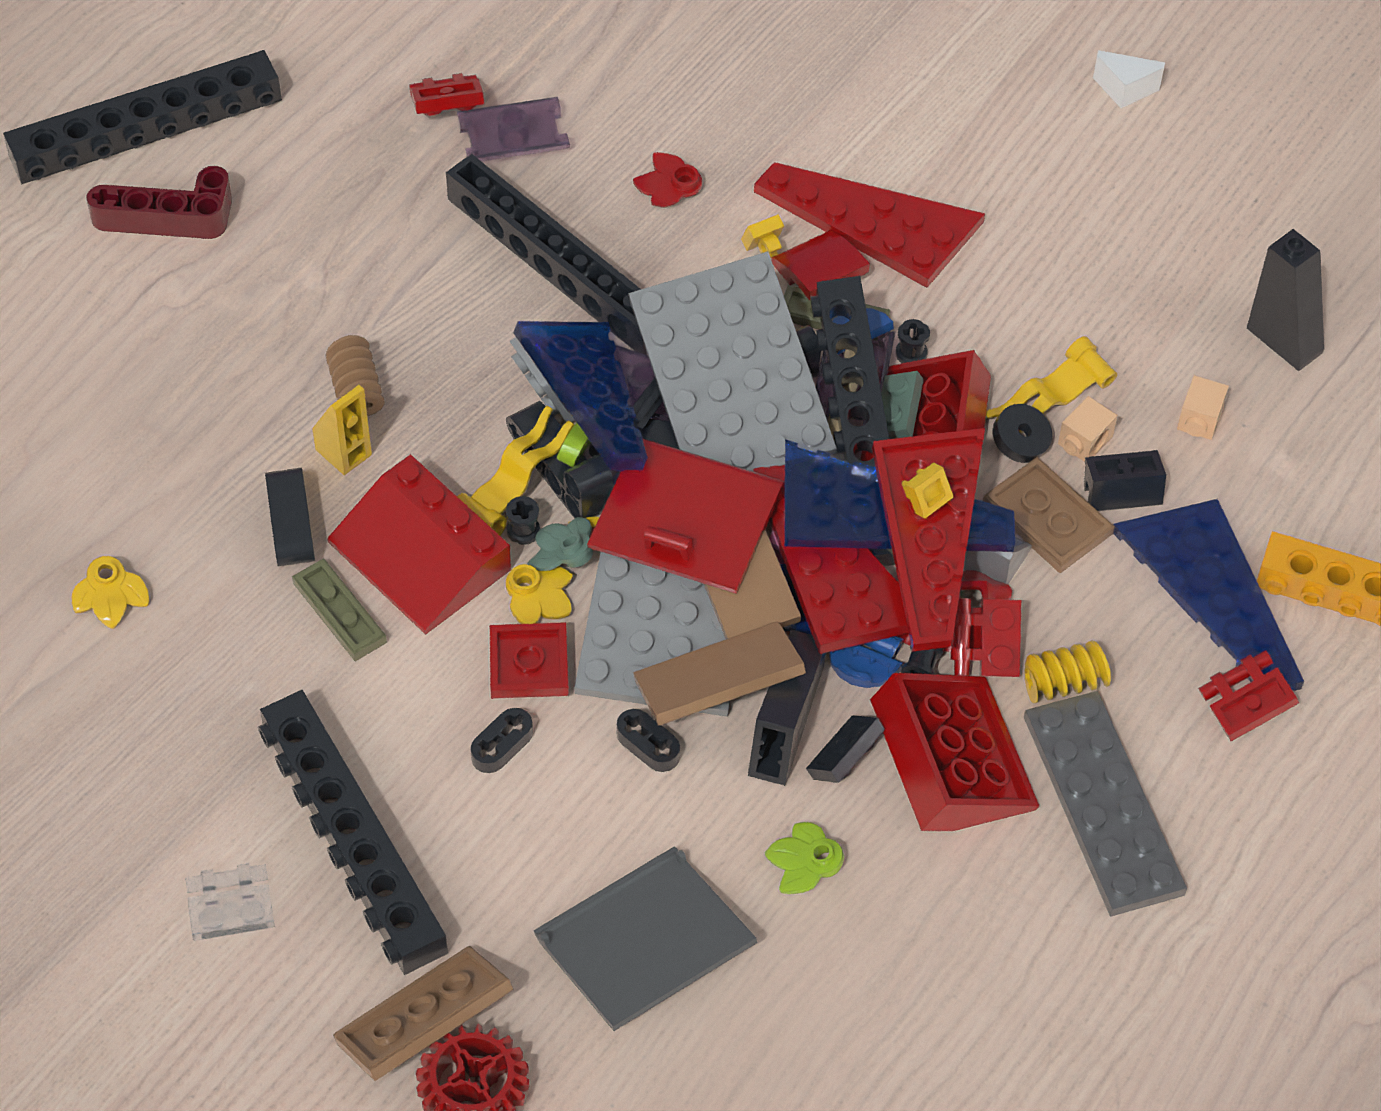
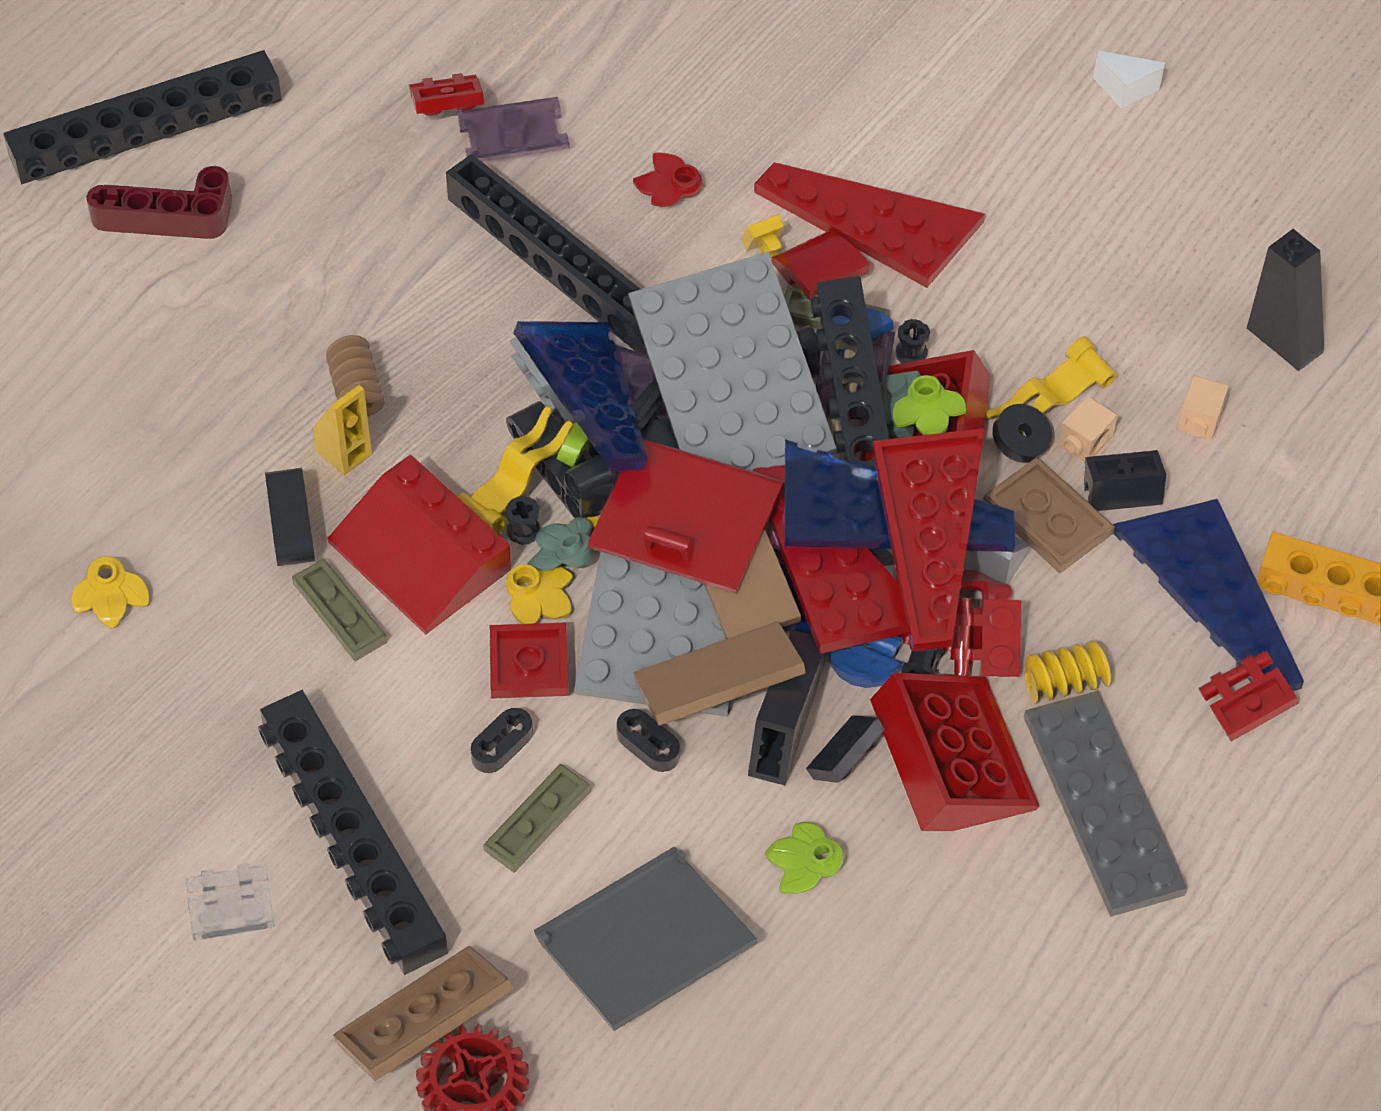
(537, 818): none -> olive tile
(928, 406): none -> lime plate
(928, 490): yellow tile -> none

